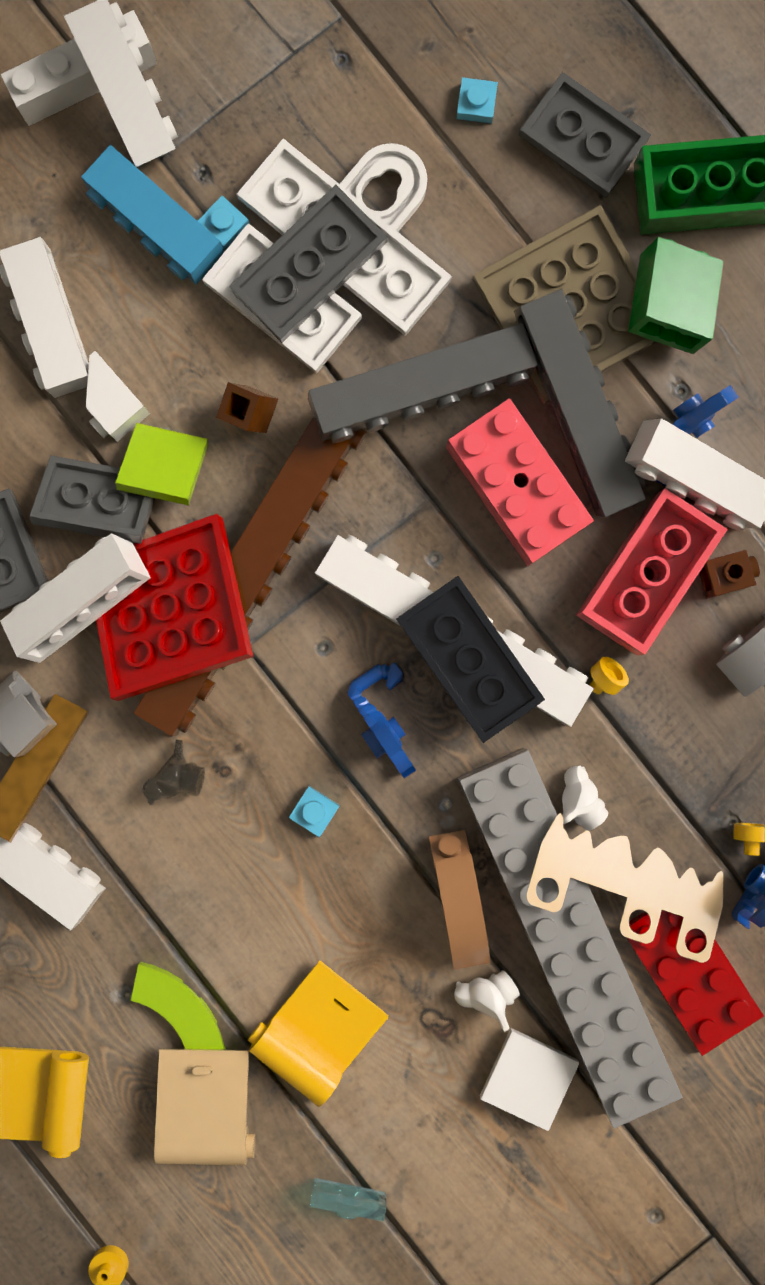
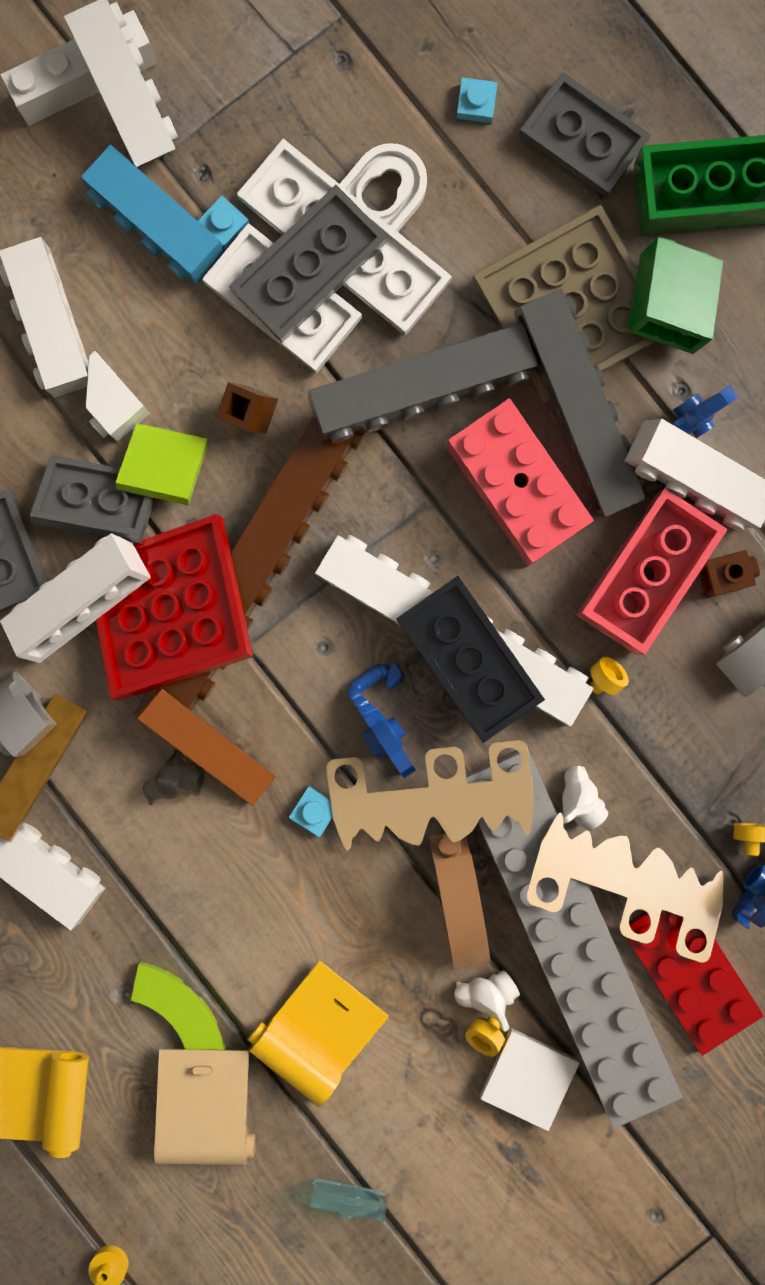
(205, 746): none -> dark orange tile
(449, 800): none -> tan piece
(485, 1036): none -> yellow tile

